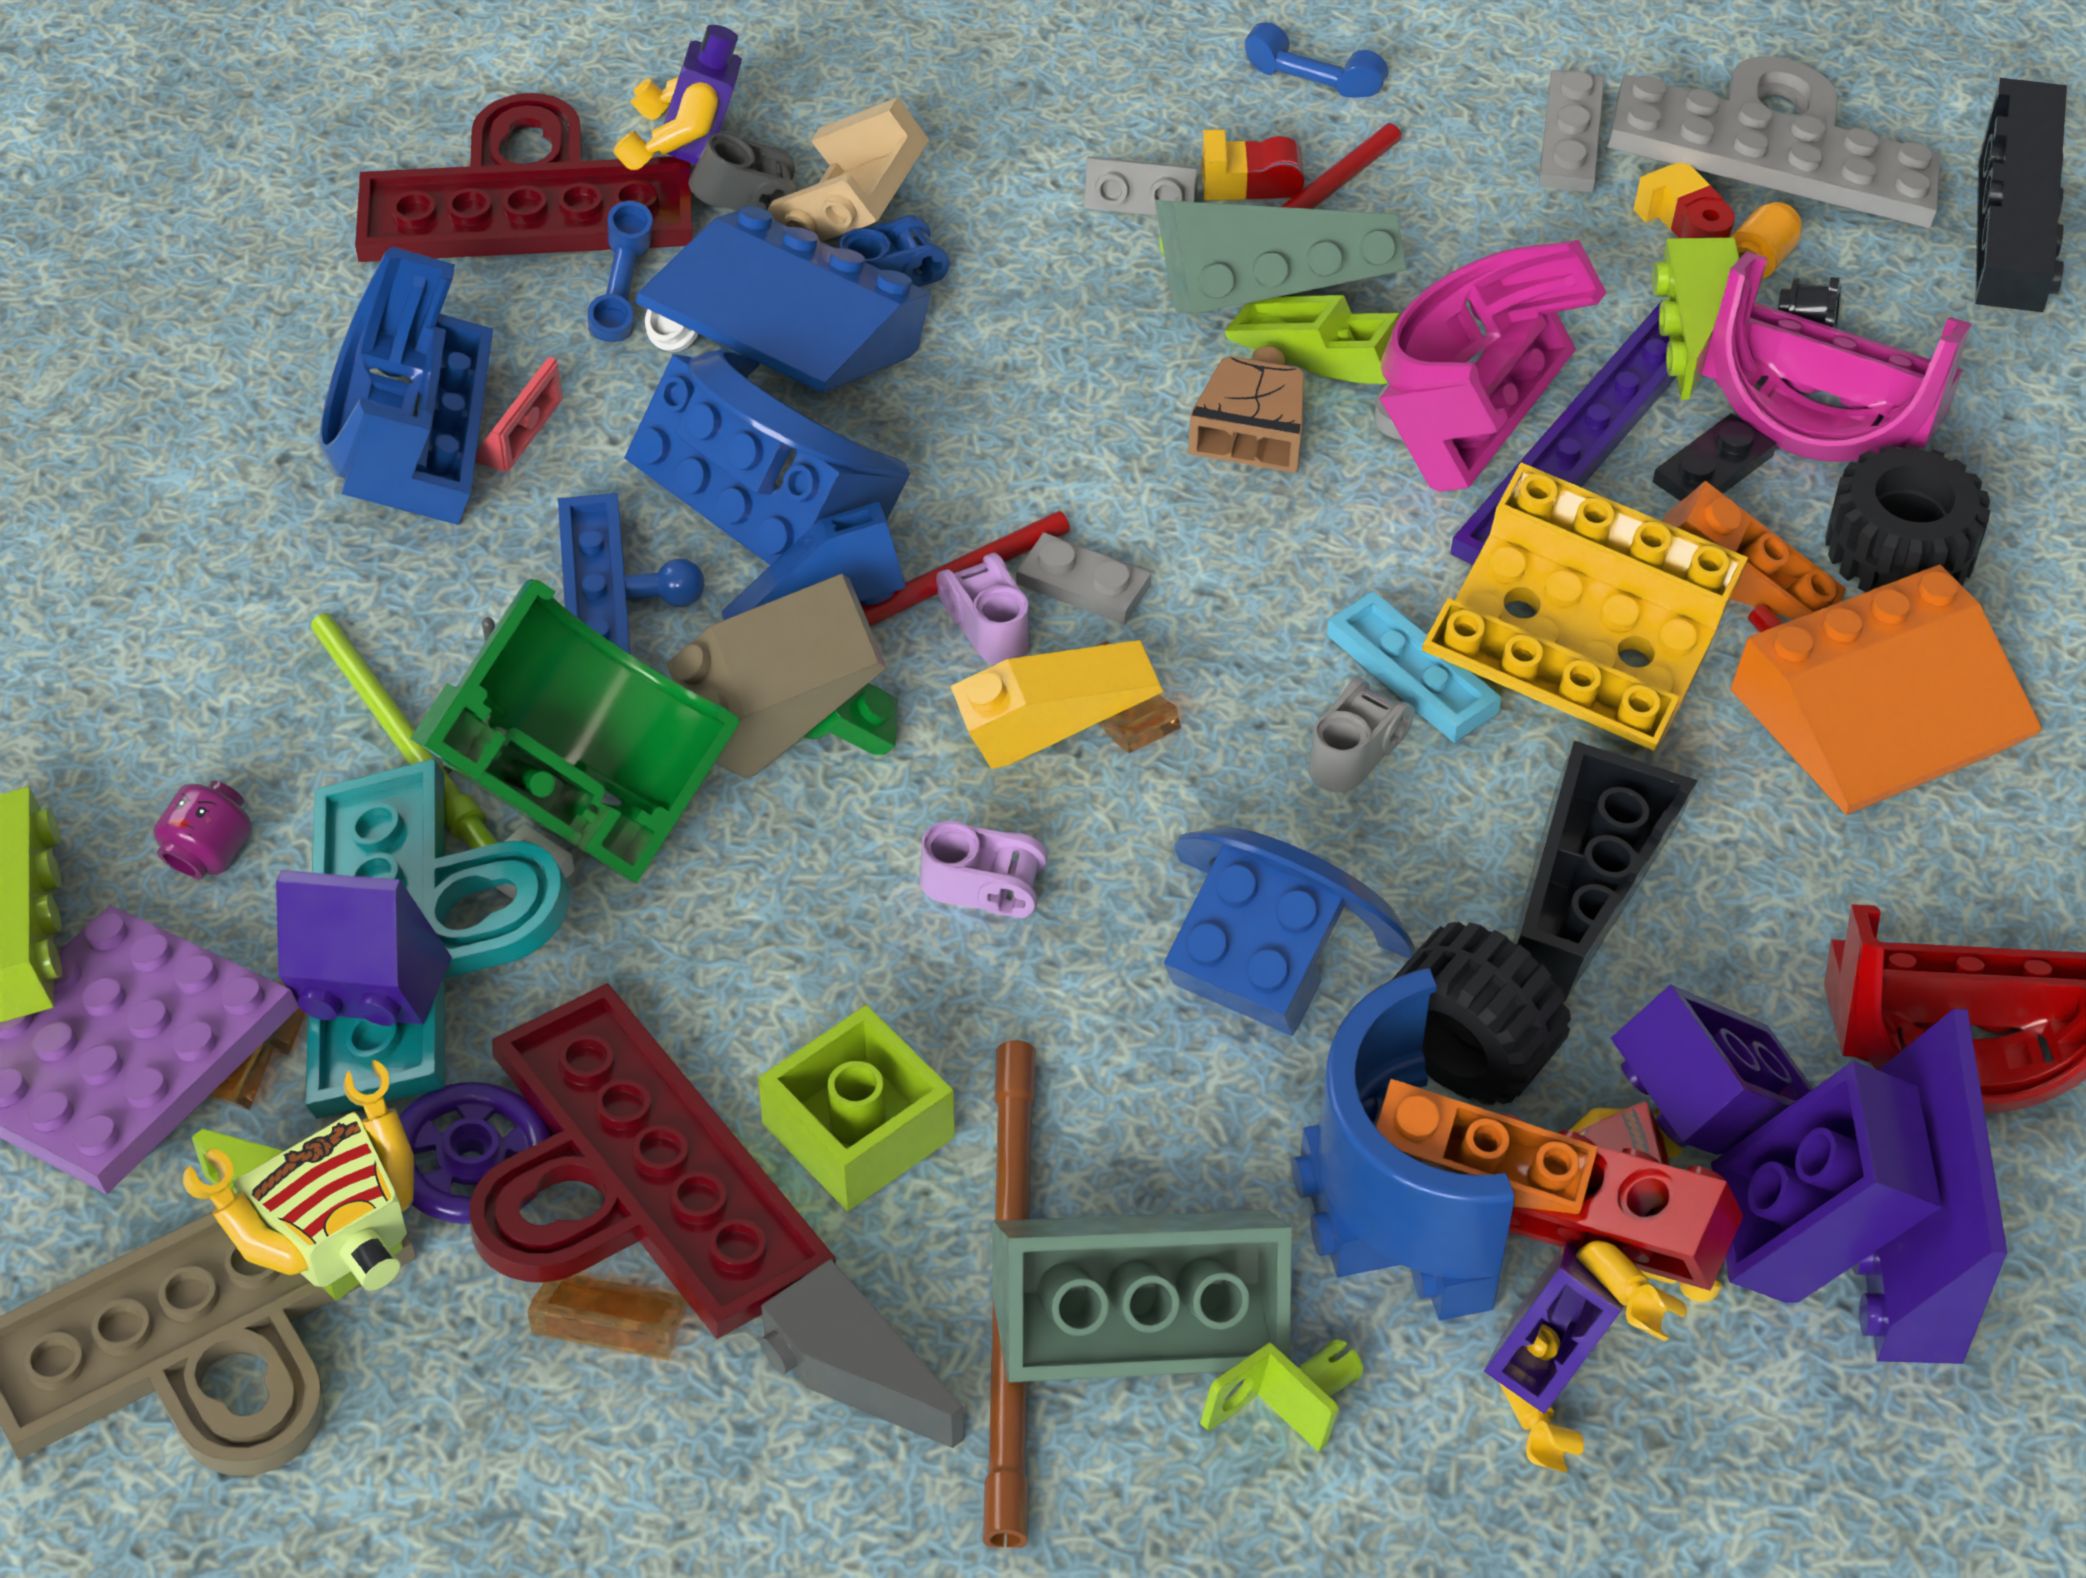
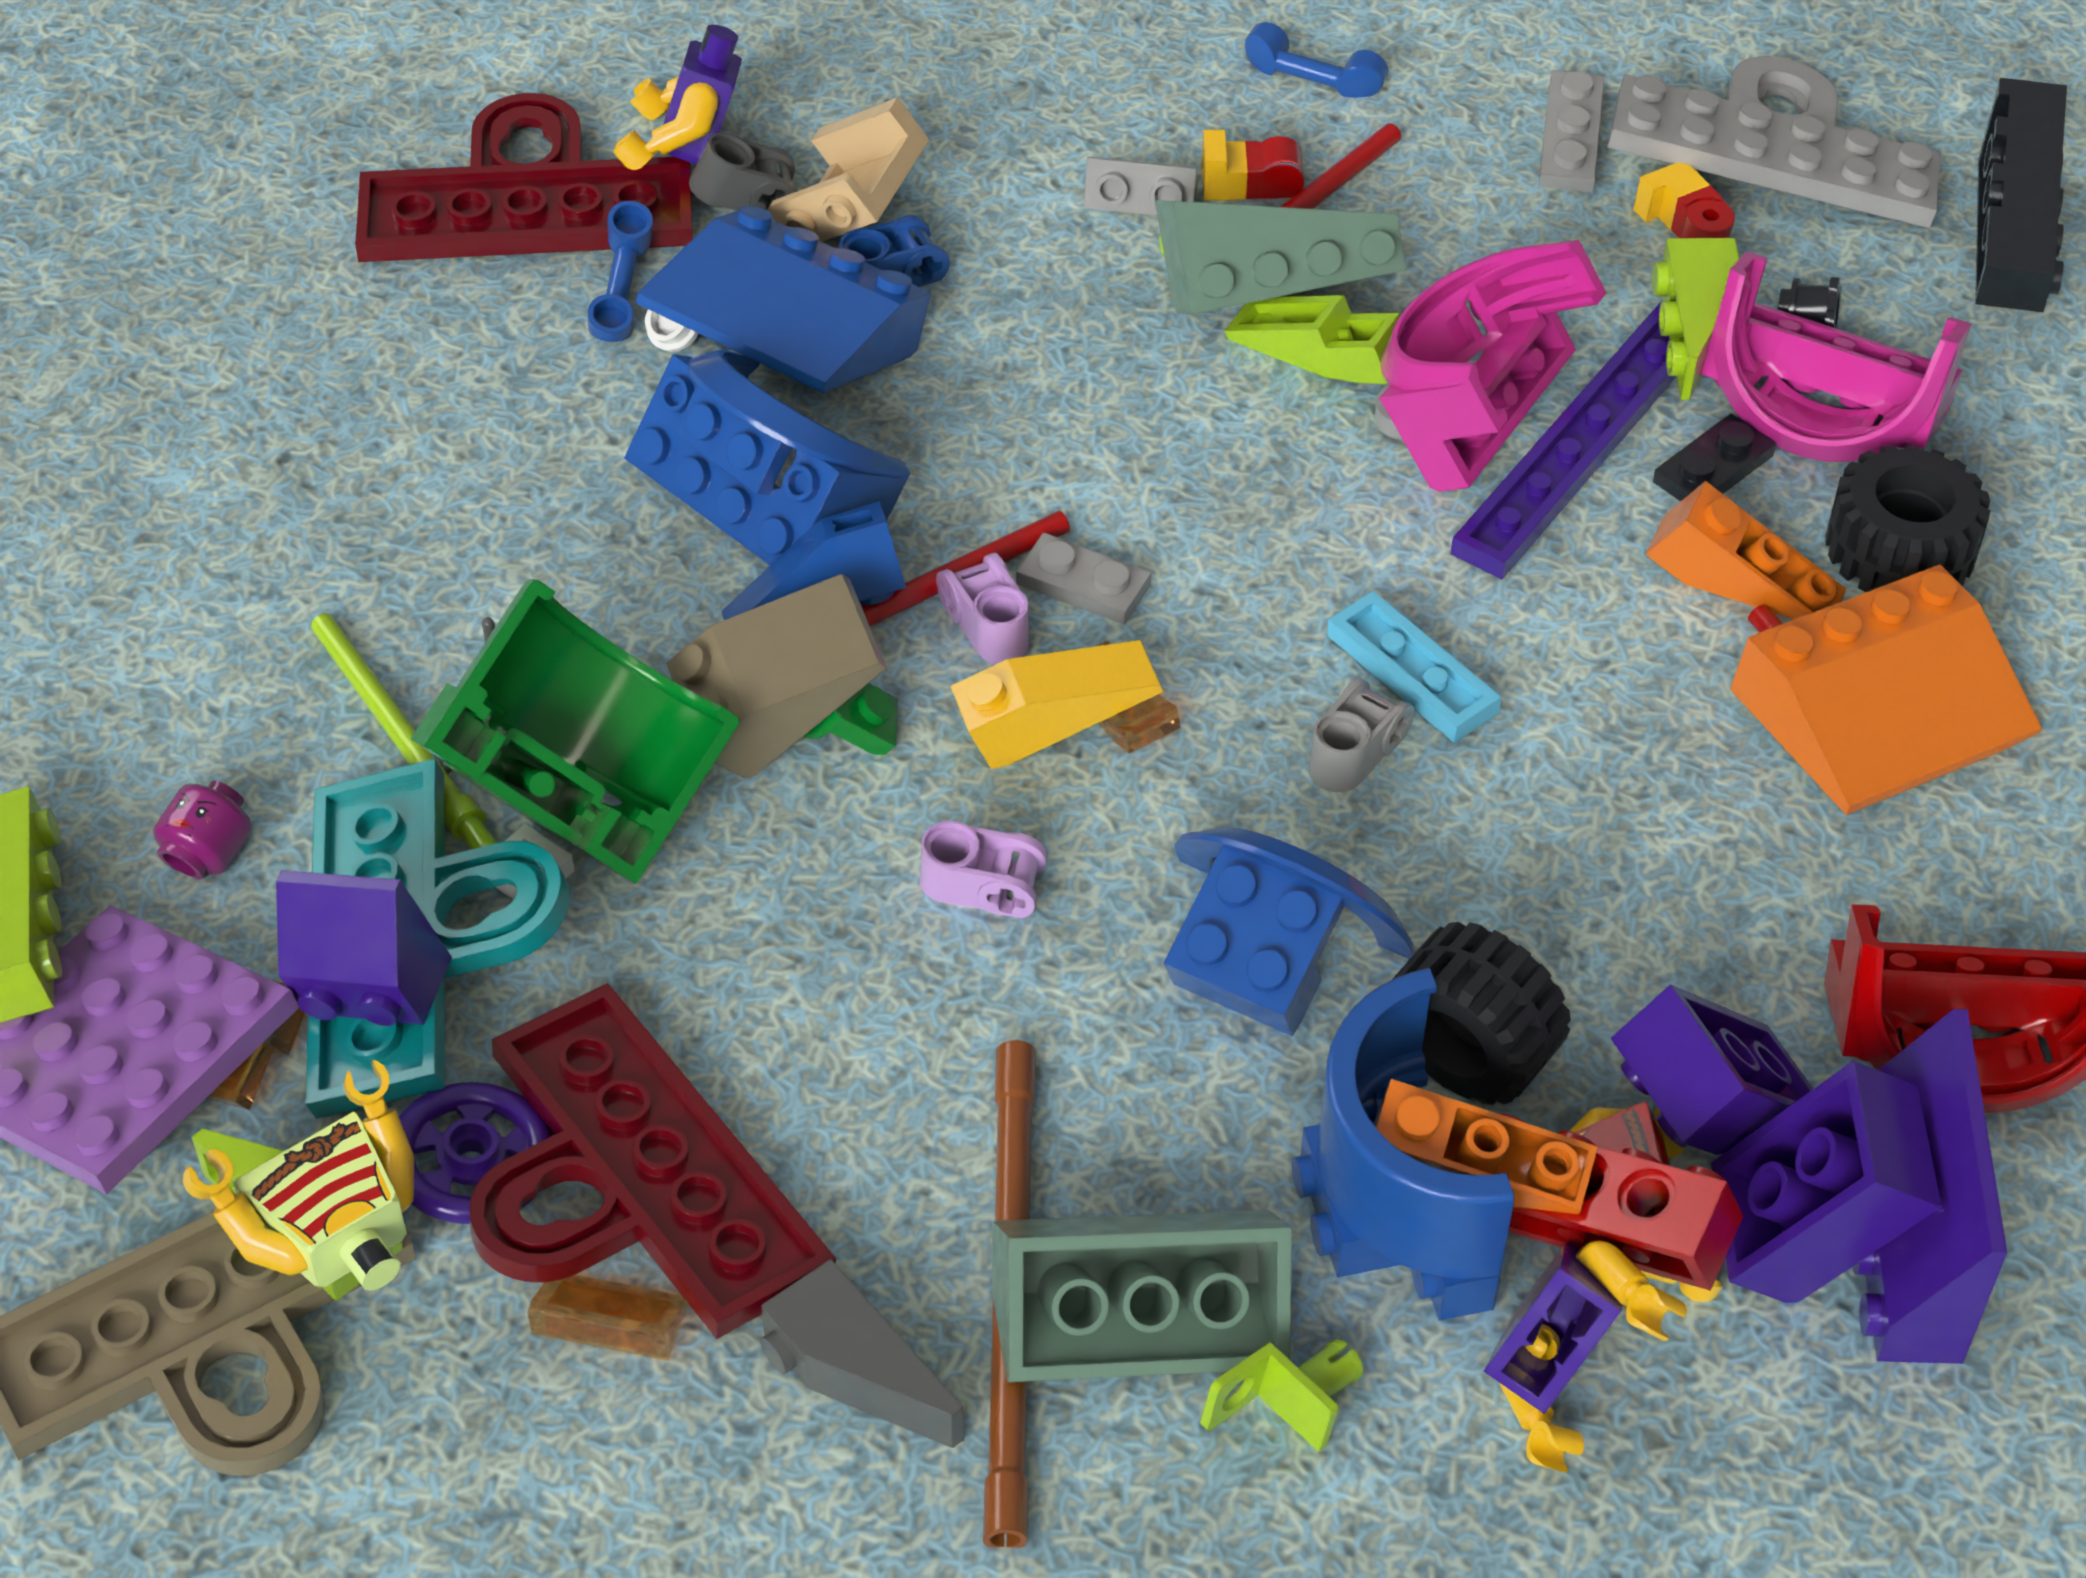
(369, 418): blue piece -> none
(522, 419): coral slope -> none
(595, 571): blue plate -> none
(857, 1107): lime brick -> none
(1251, 412): medium nougat torso -> none
(1596, 836): black wedge -> none
(1598, 587): yellow slope -> none
(1771, 232): light orange brick -> none

